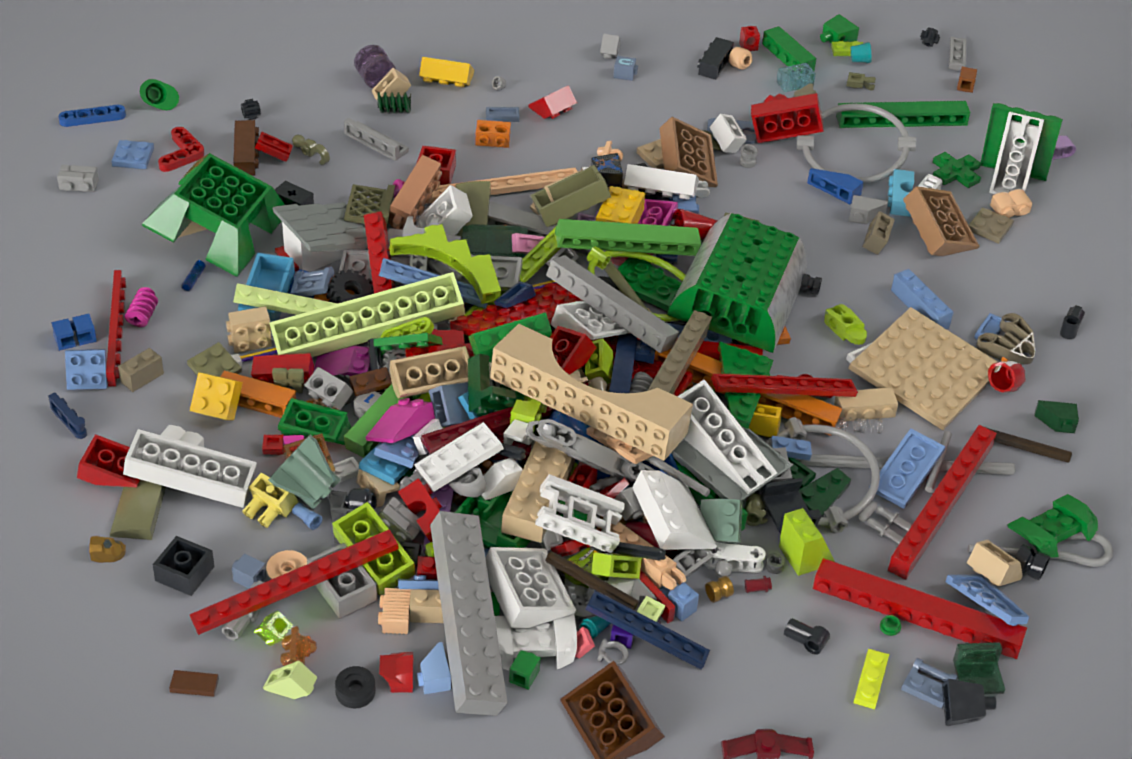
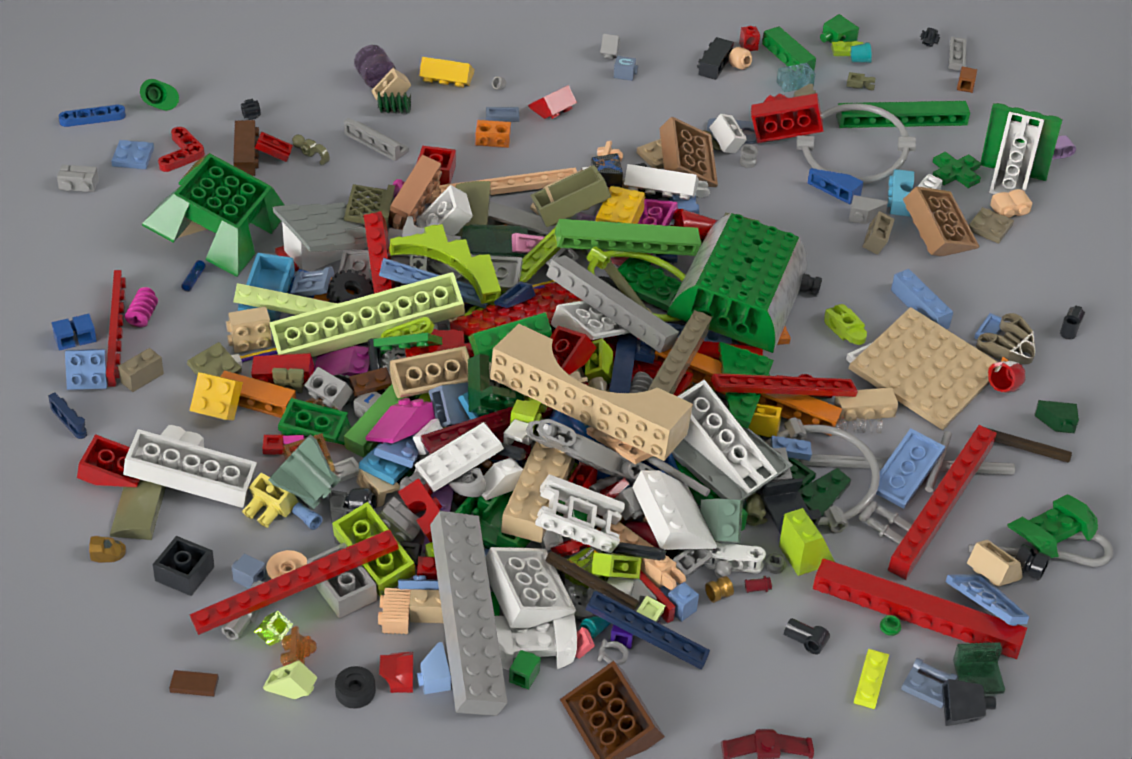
(294, 194): black brick -> none

